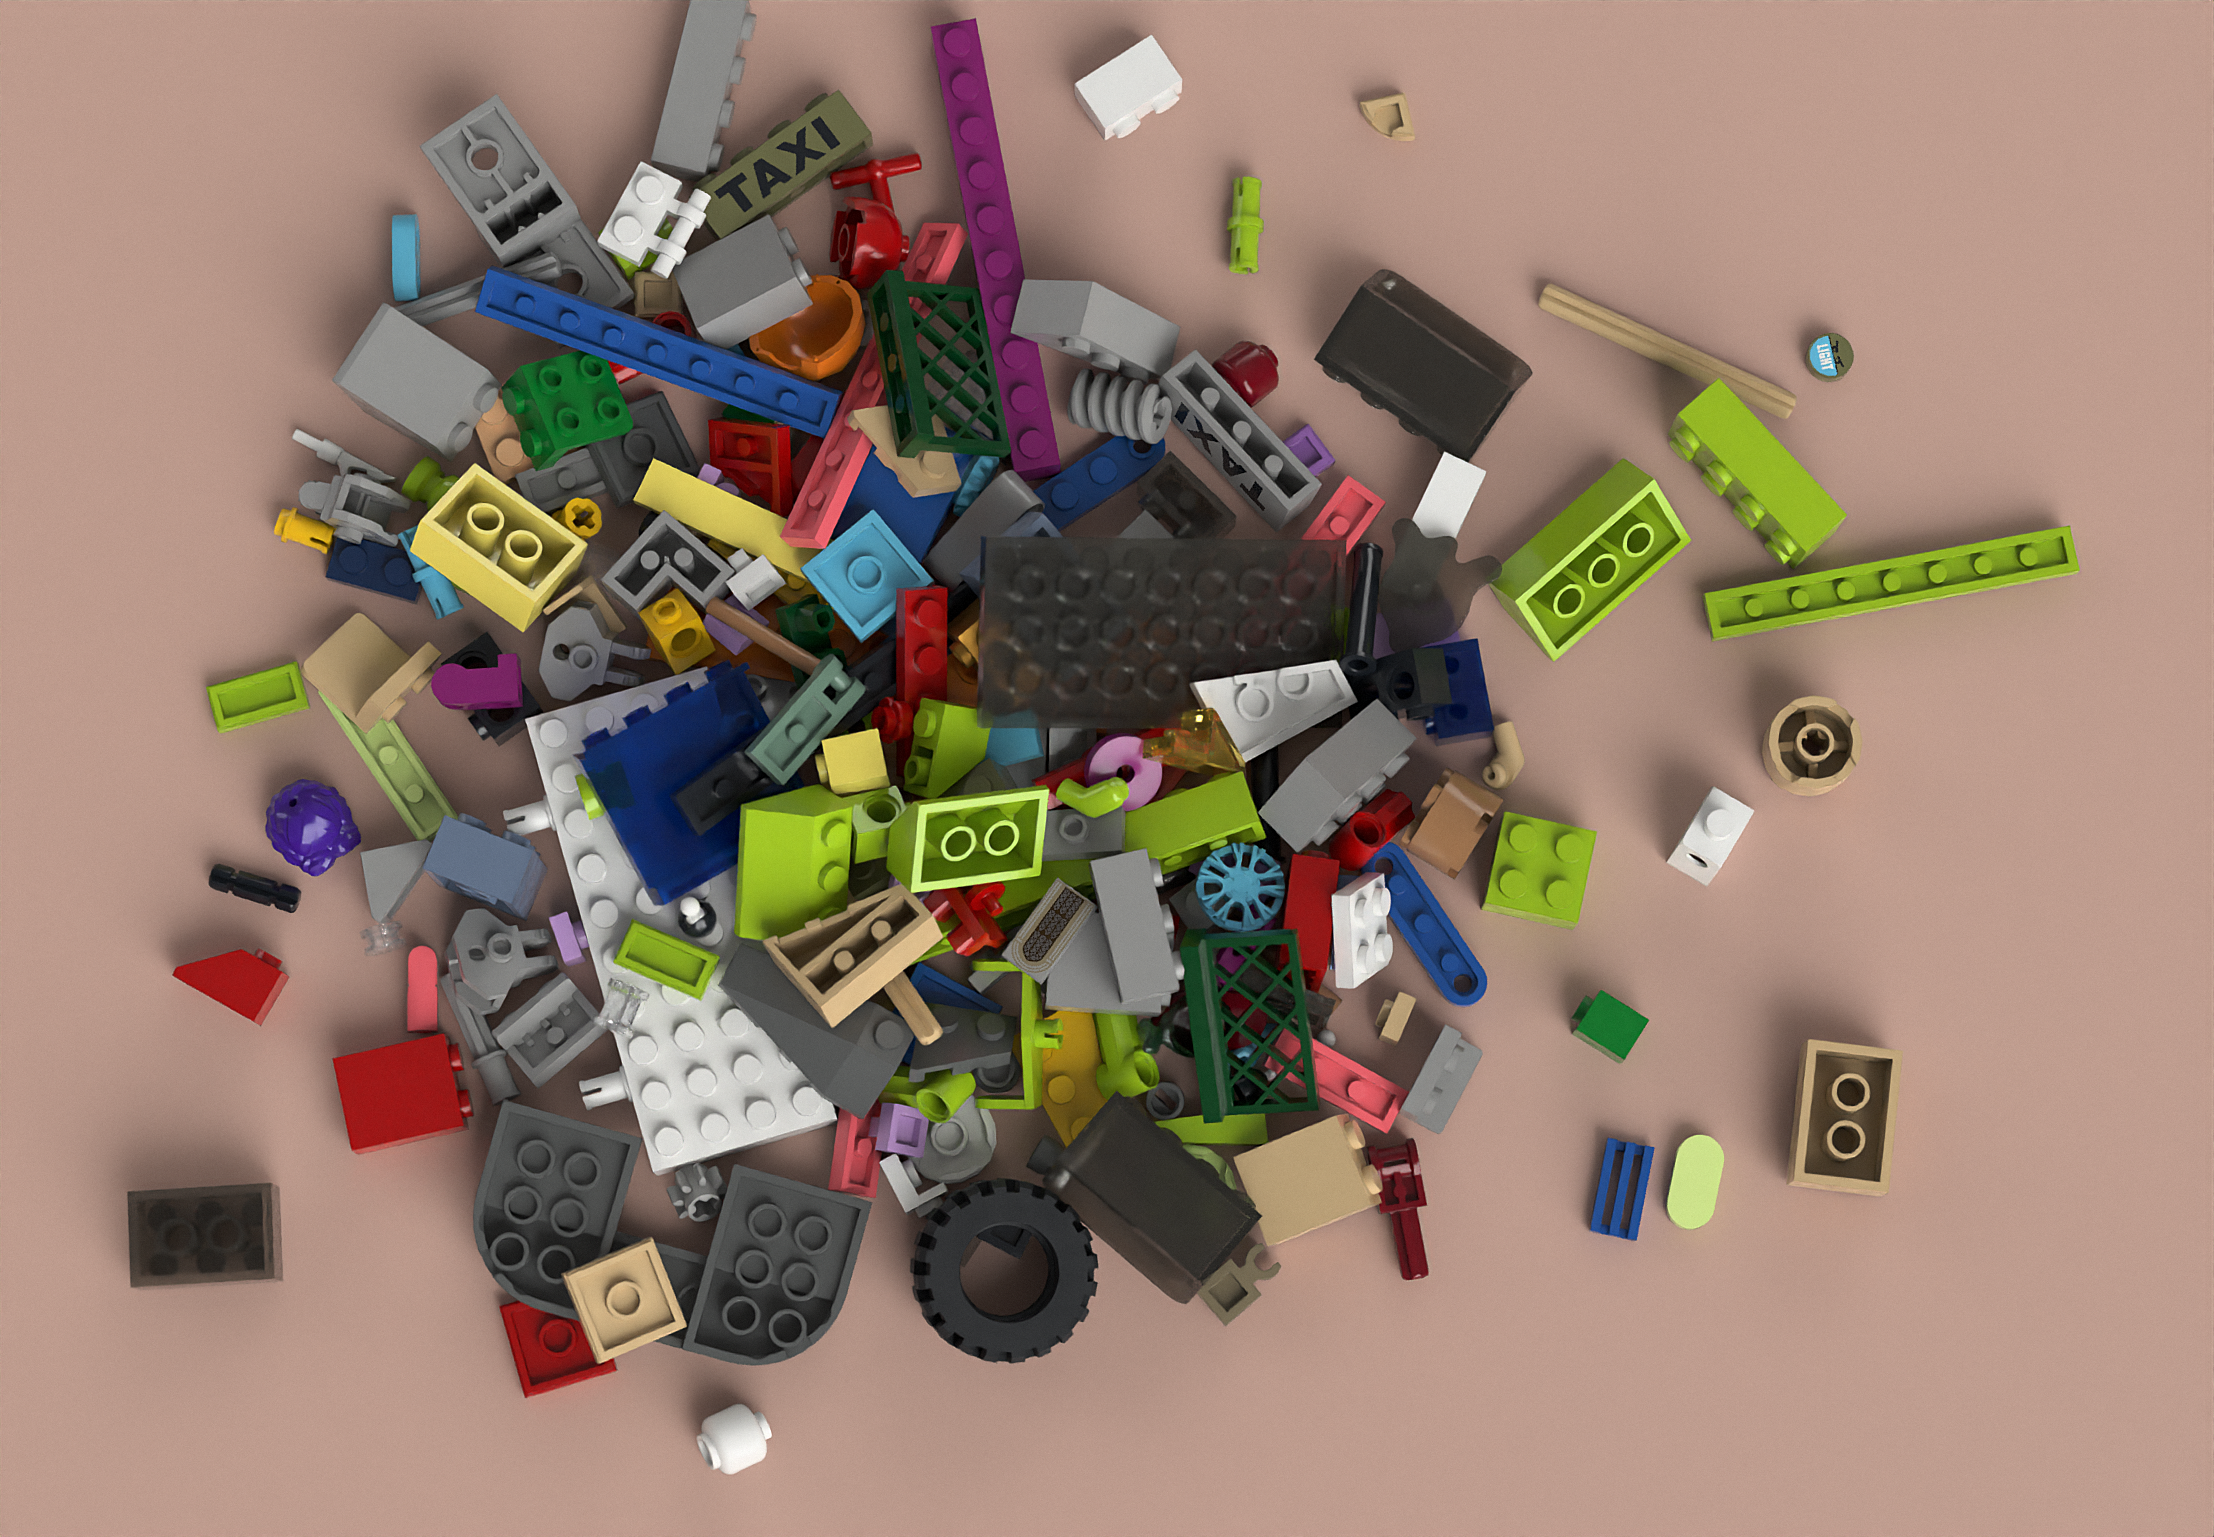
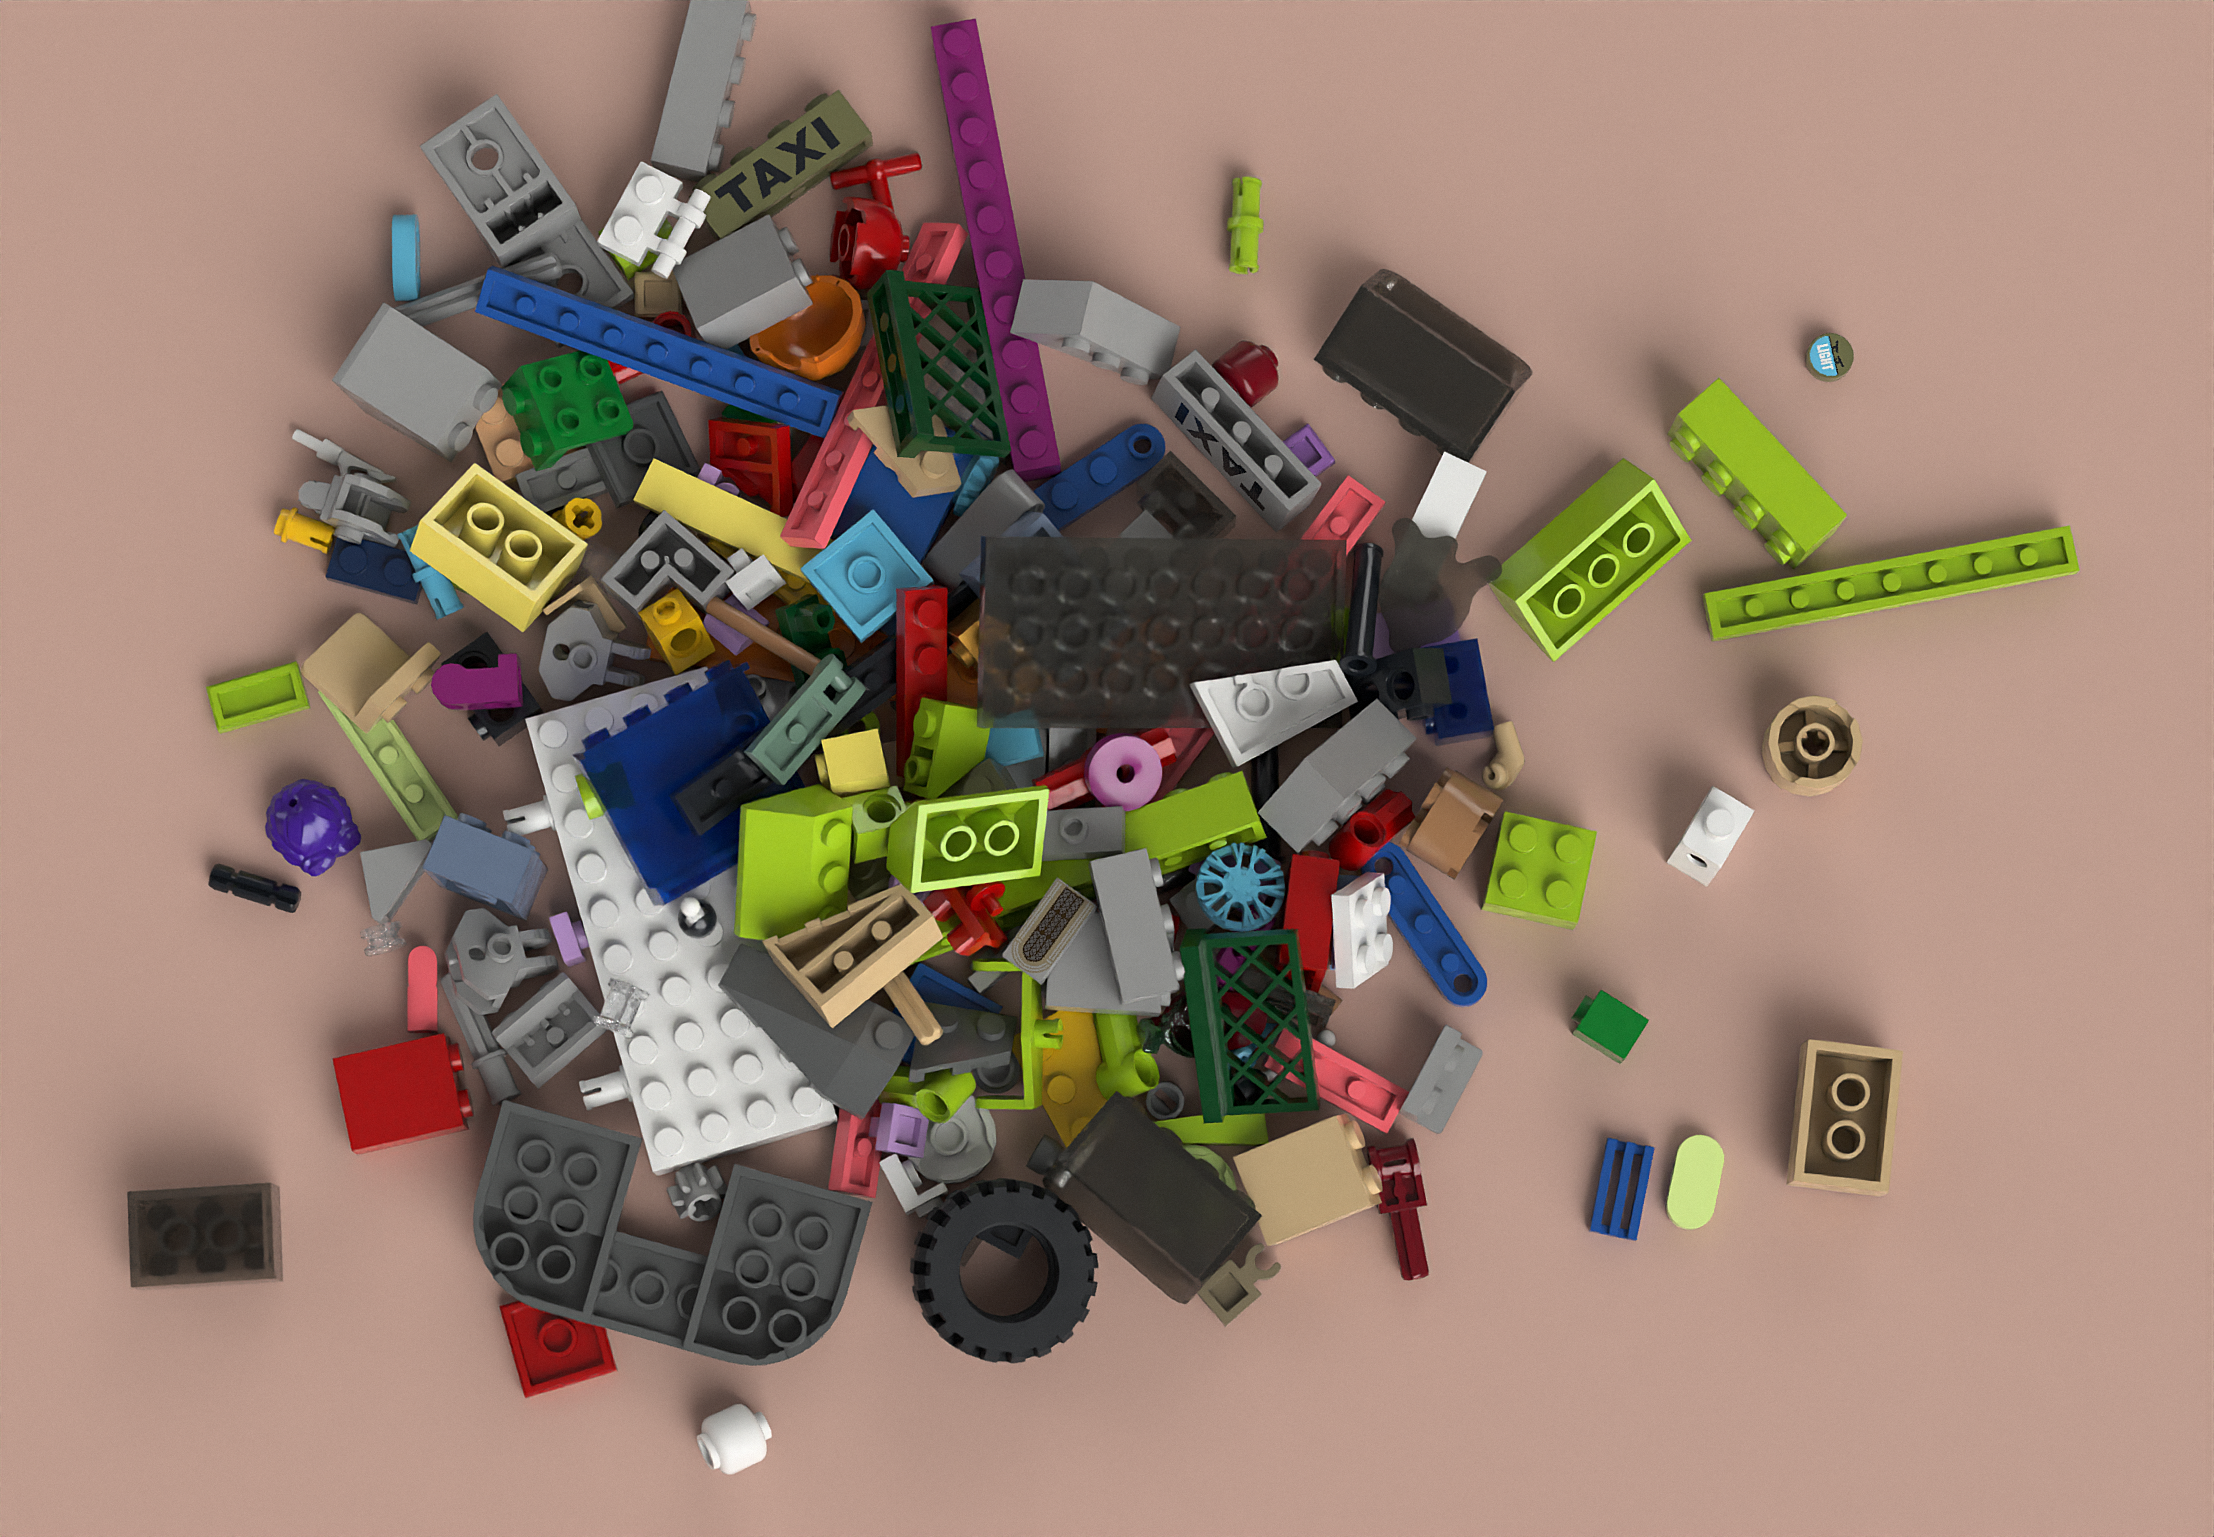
(238, 981): red slope -> none
(427, 483): lime wheel -> none
(624, 1300): tan tile -> none
(666, 960): lime tile -> none
(892, 719): red plate -> none
(1096, 799): lime arm -> none
(1119, 407): light grey piece -> none
(1129, 89): white brick -> none
(1198, 747): clear yellow slope -> none
(1389, 116): tan tile -> none
(1394, 1017): tan plate -> none
(1666, 350): tan axle -> none

